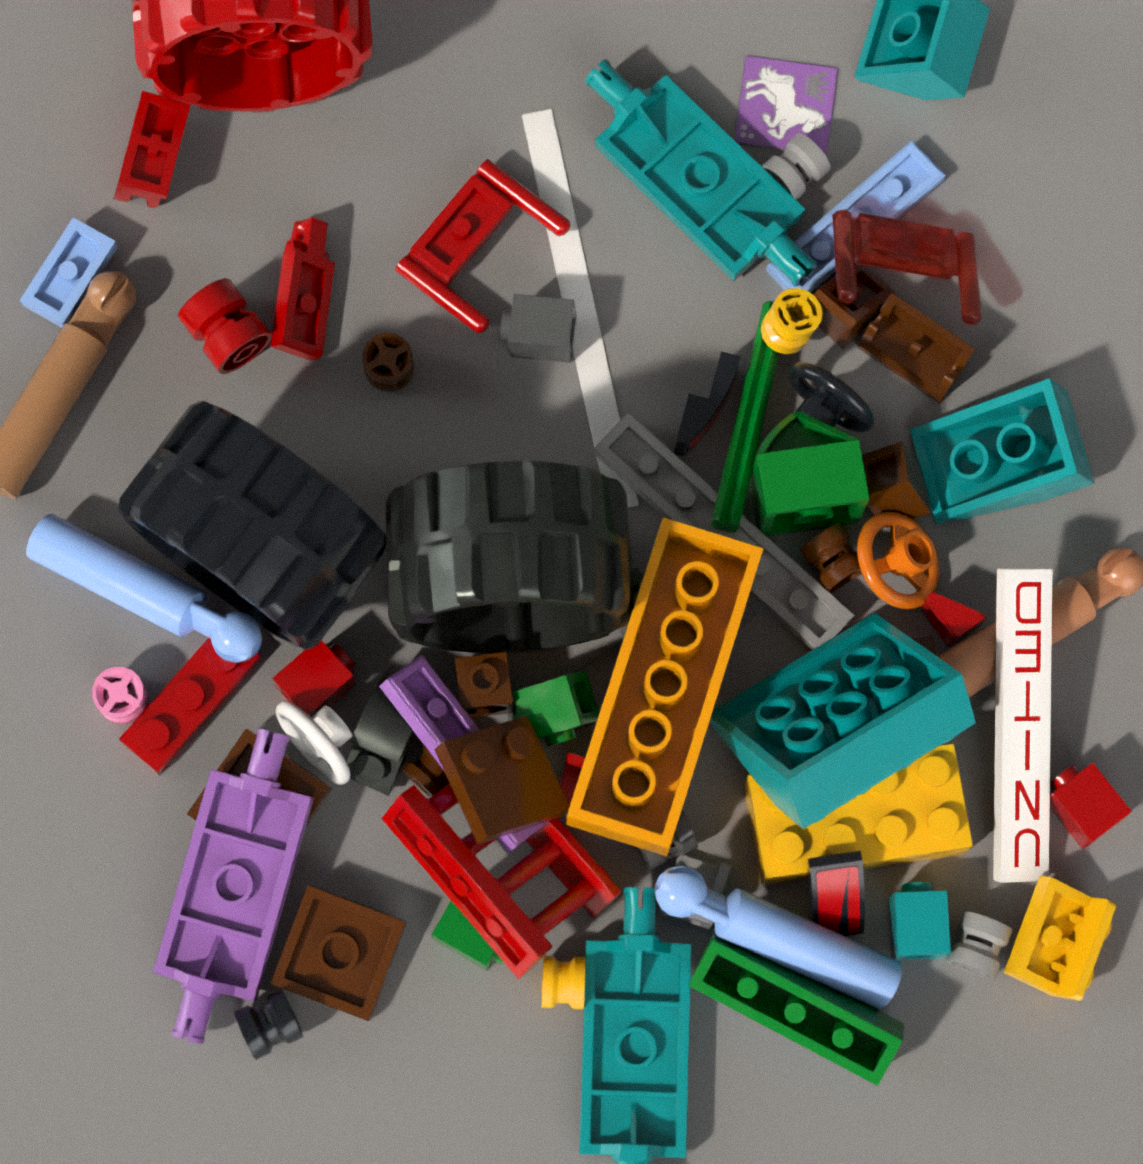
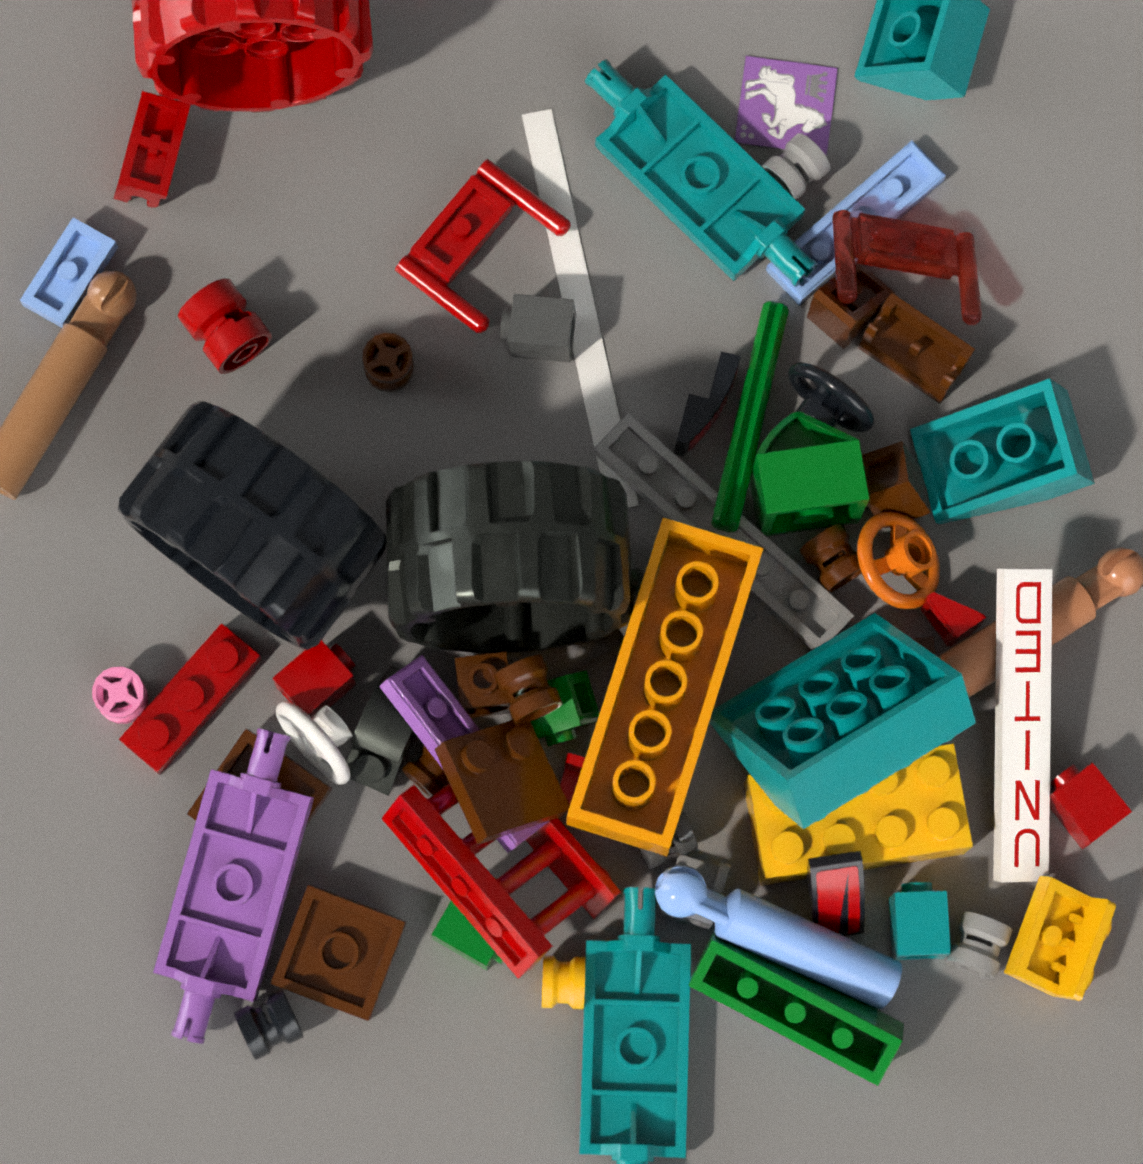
(140, 587): light blue piece -> none
(304, 292): red hinge -> none
(528, 689): none -> reddish brown wheel
(781, 326): yellow wheel -> none

